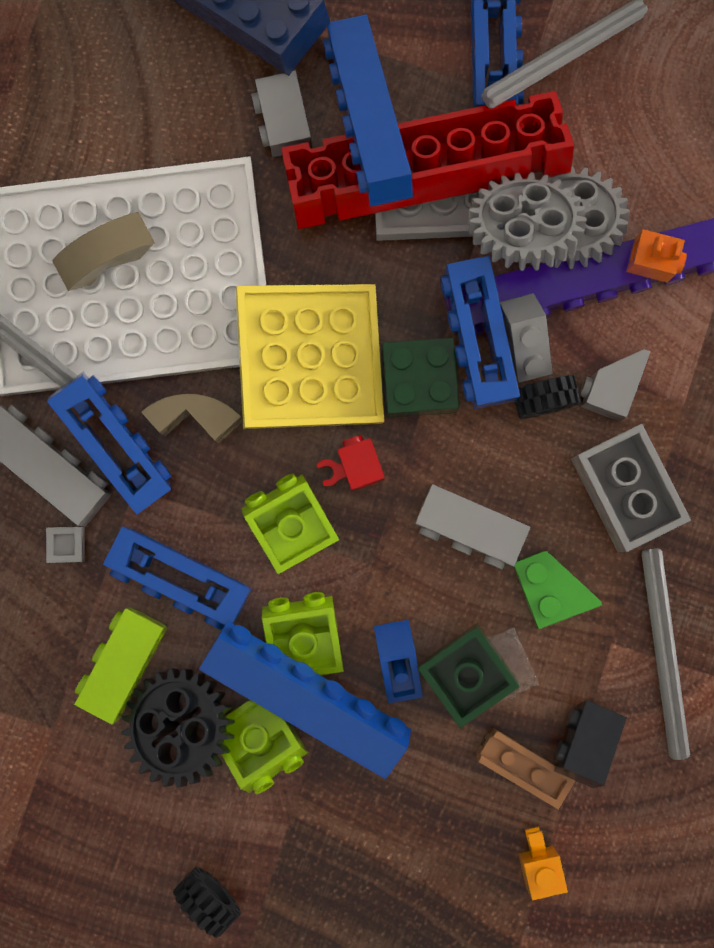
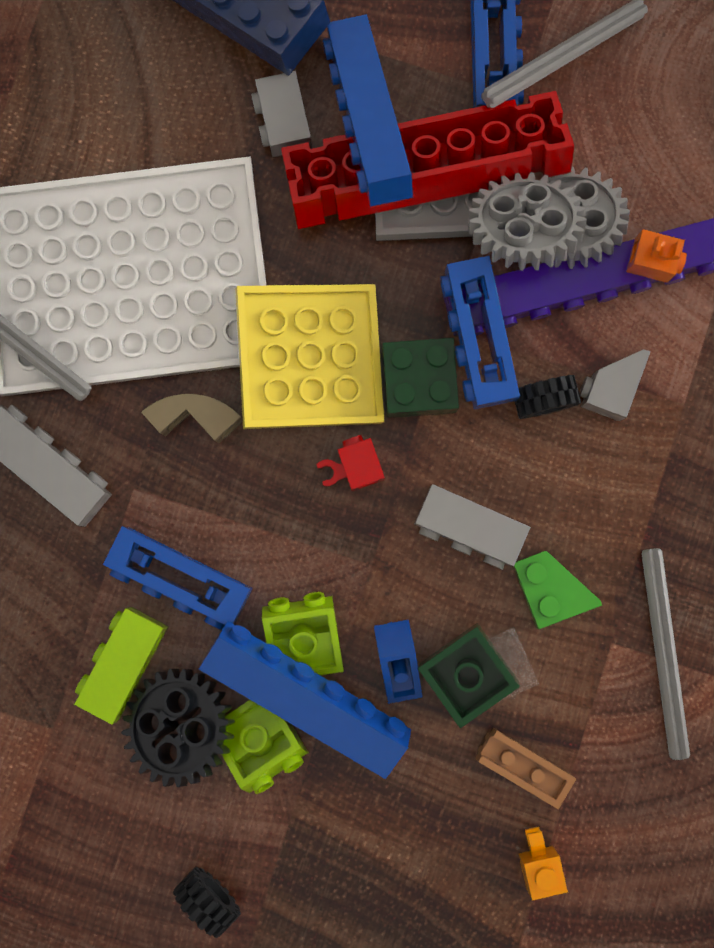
(65, 544): light grey plate -> none
(103, 247): dark tan brick -> none
(148, 487): blue brick -> none
(288, 522): lime plate -> none
(527, 337): light grey brick -> none
(589, 744): black brick -> none
(630, 489): light grey brick -> none

